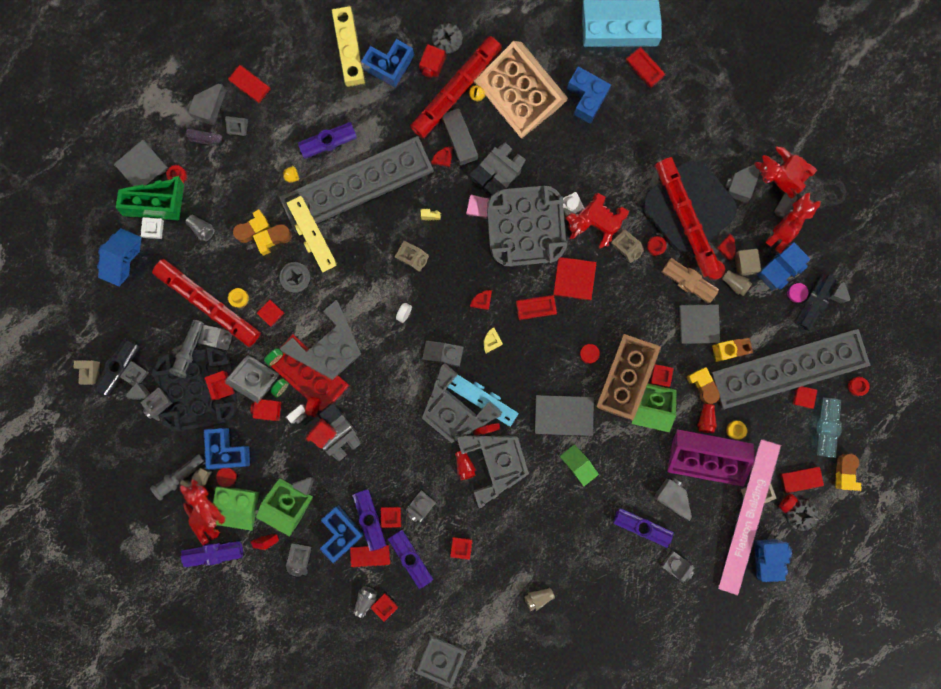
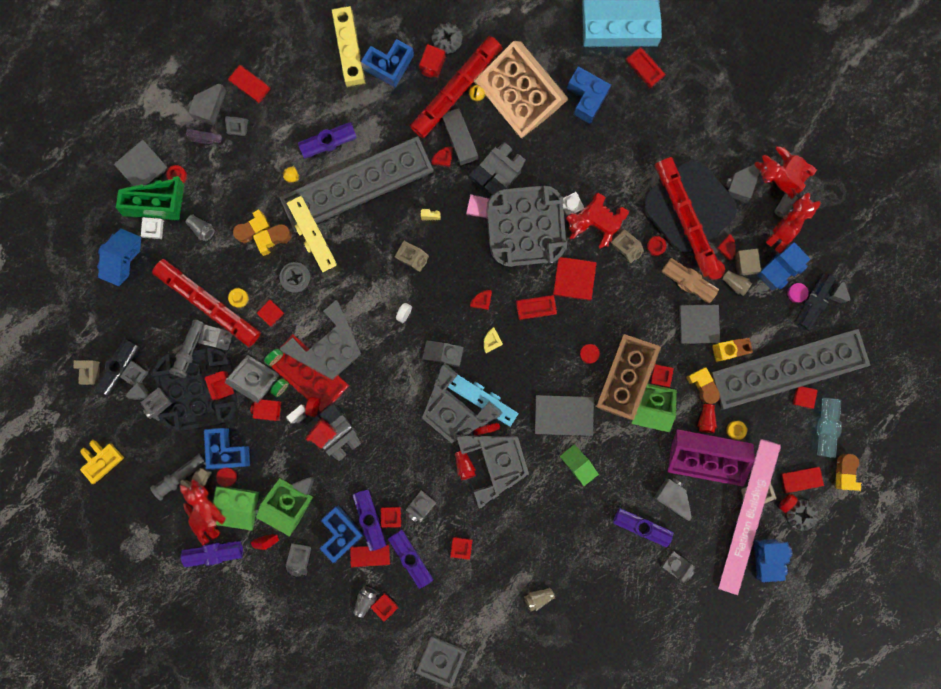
(101, 463): none -> yellow hinge
(858, 386): red tile -> none

